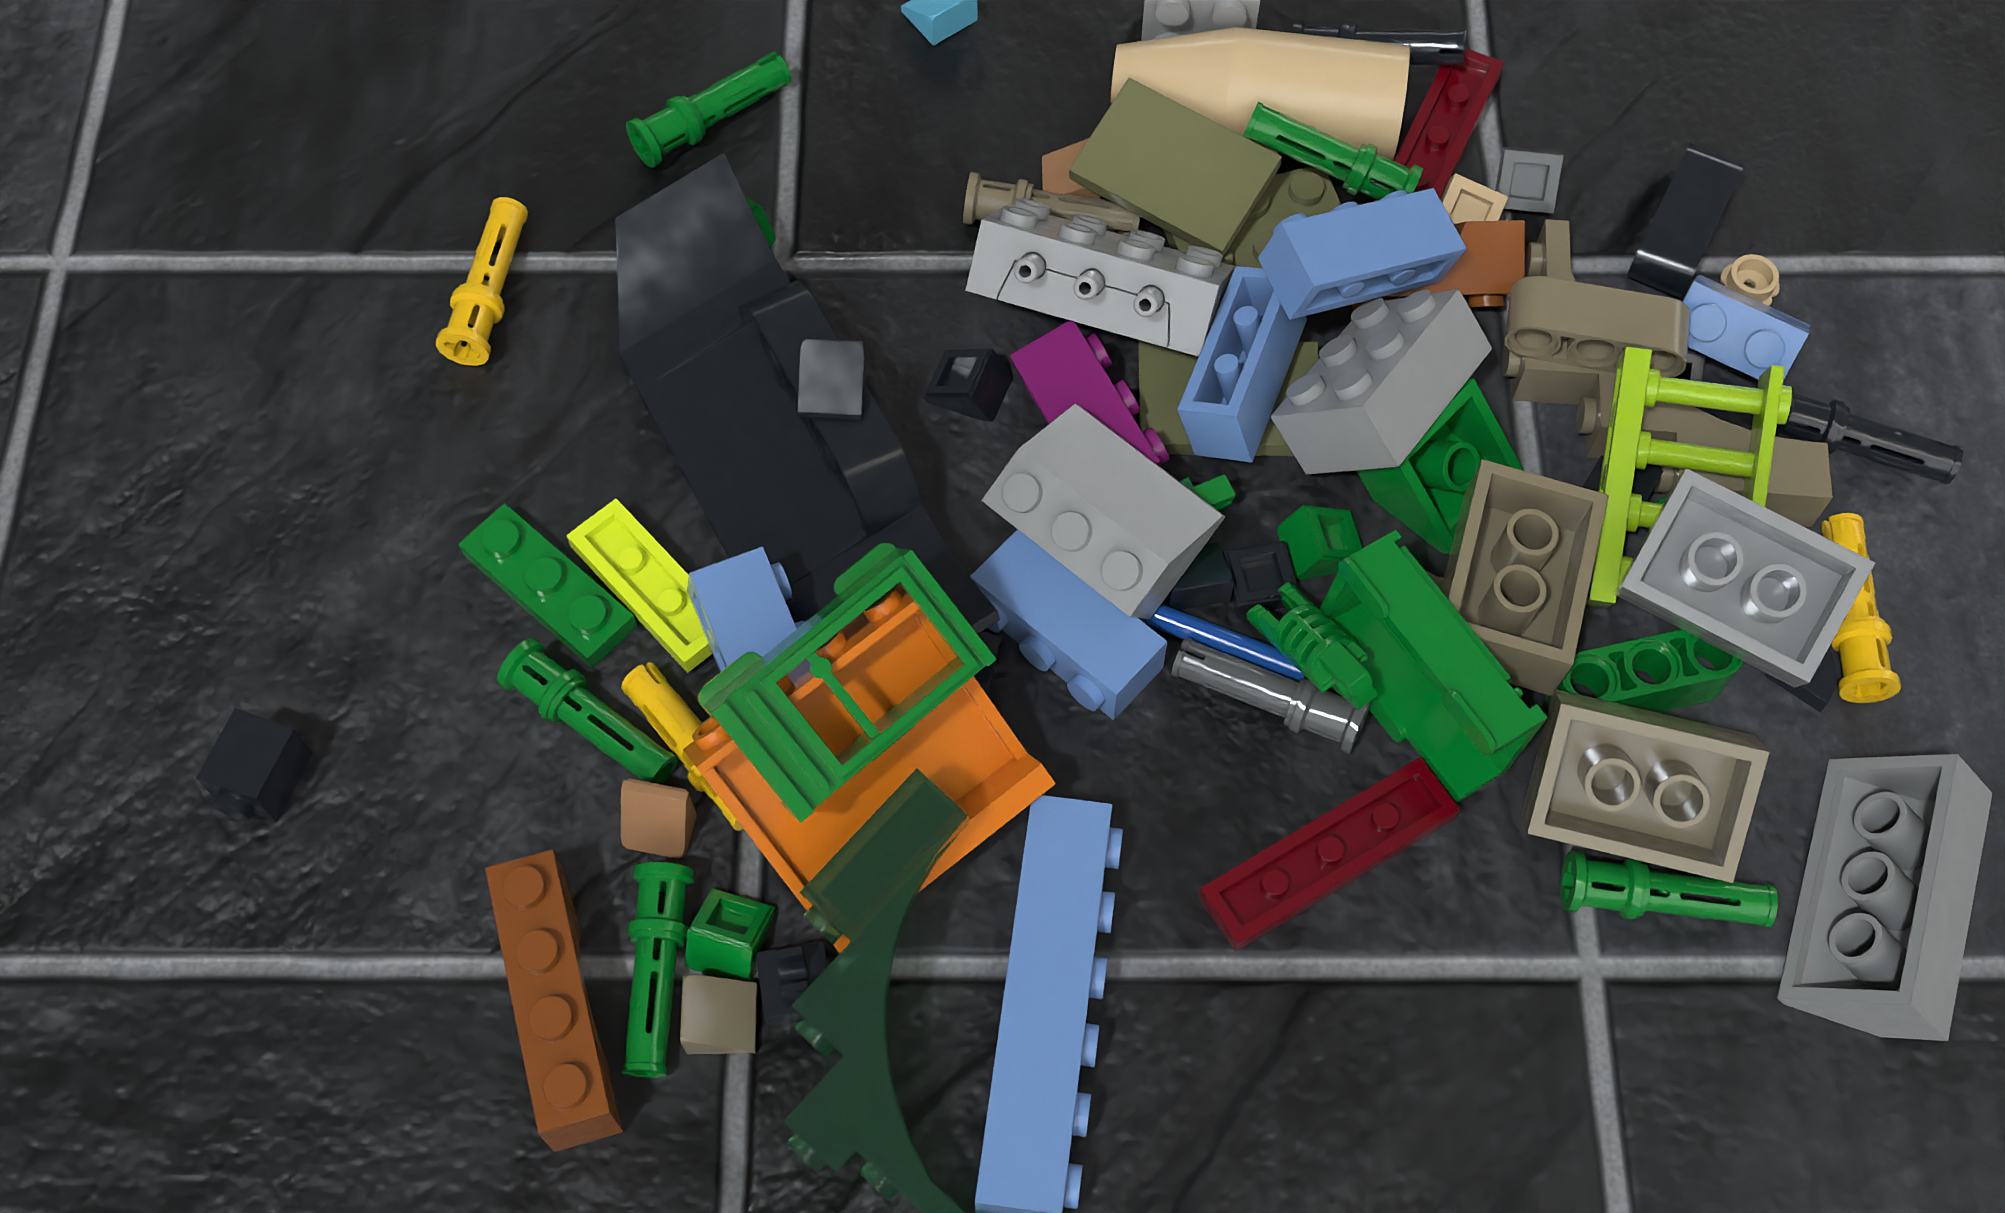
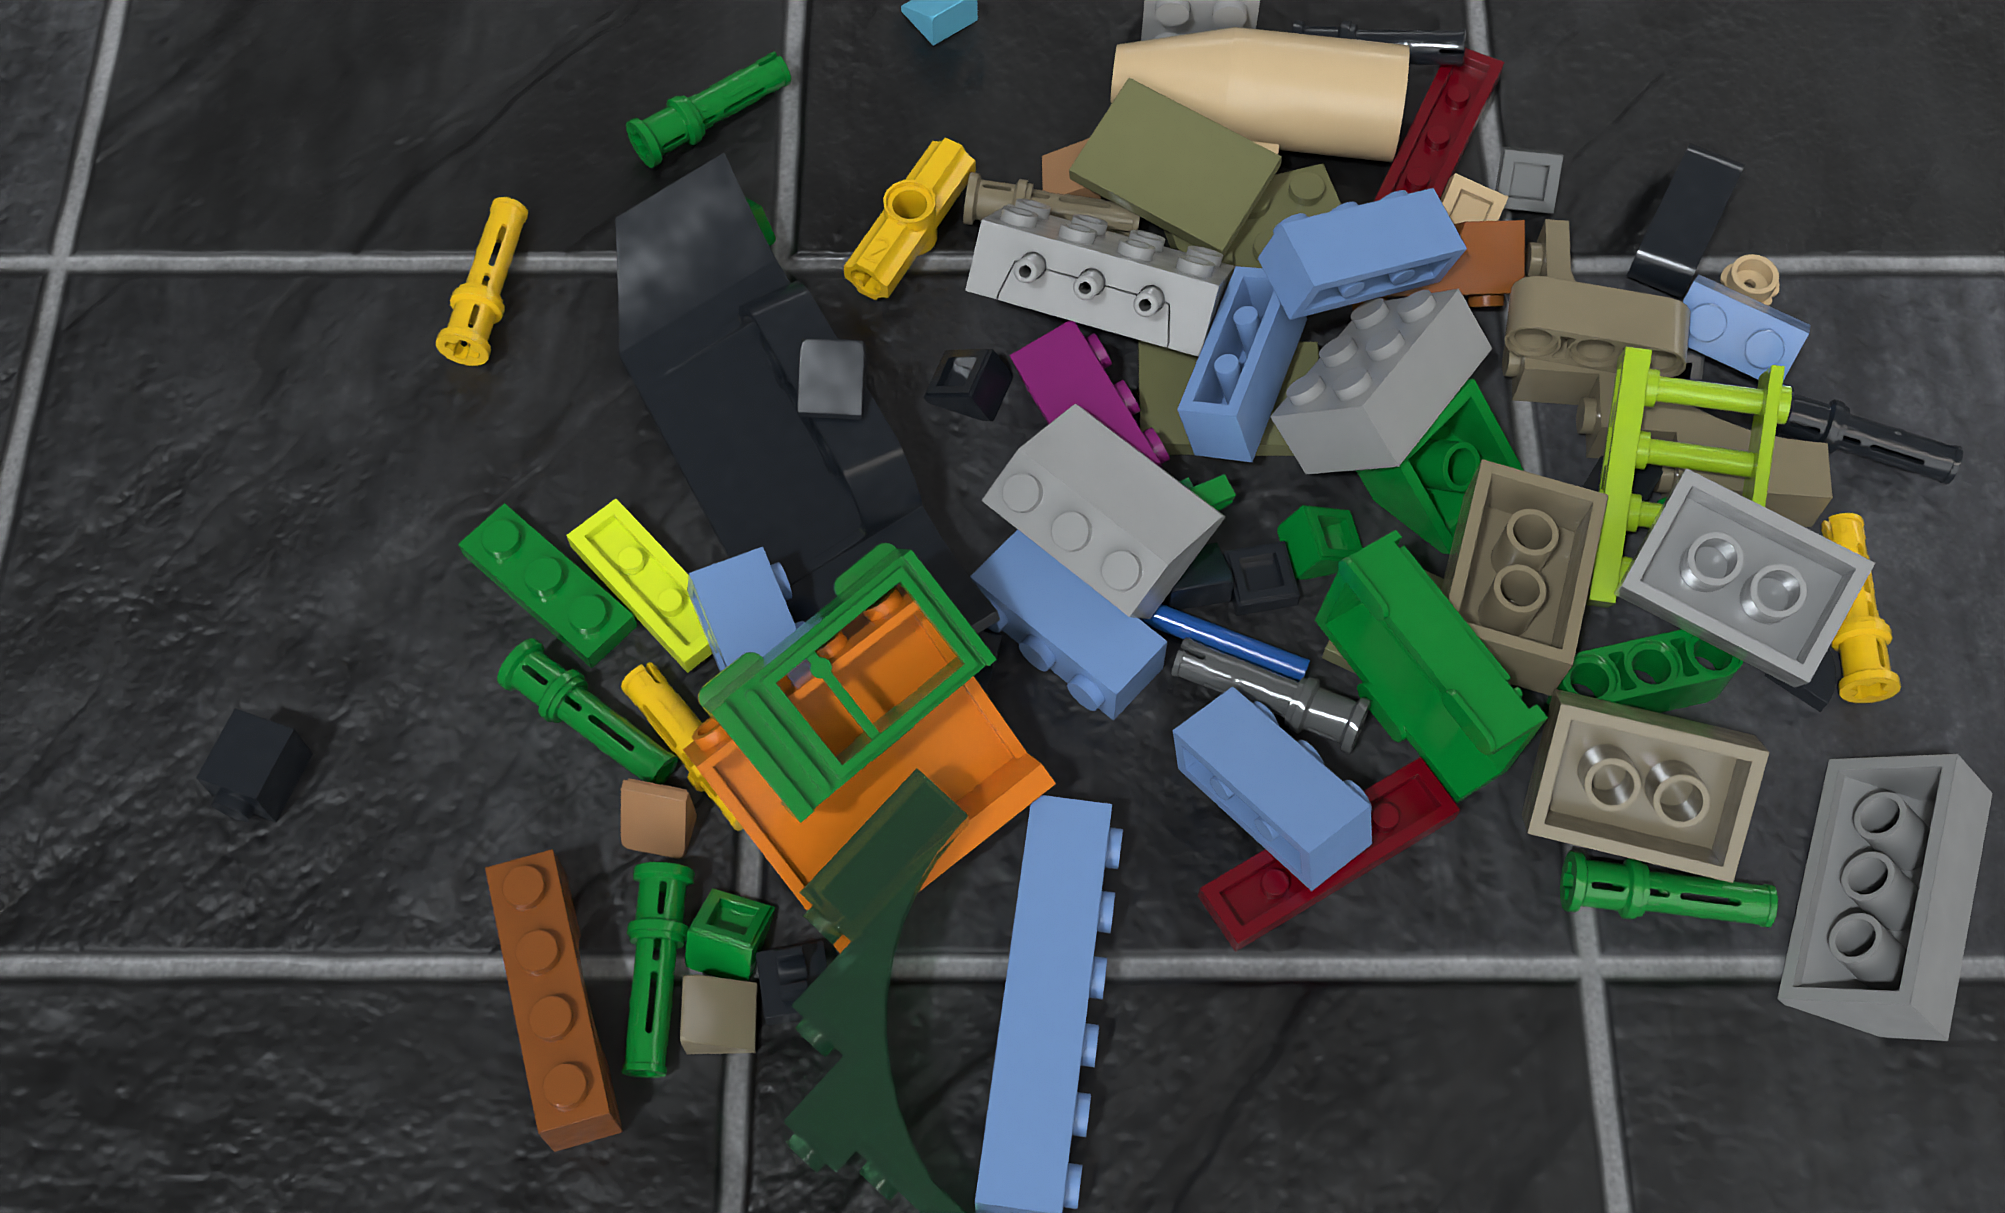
(897, 241): none -> yellow piece
(1274, 787): none -> medium blue brick
(1316, 647): green hinge -> none
(1358, 167): green pin -> none

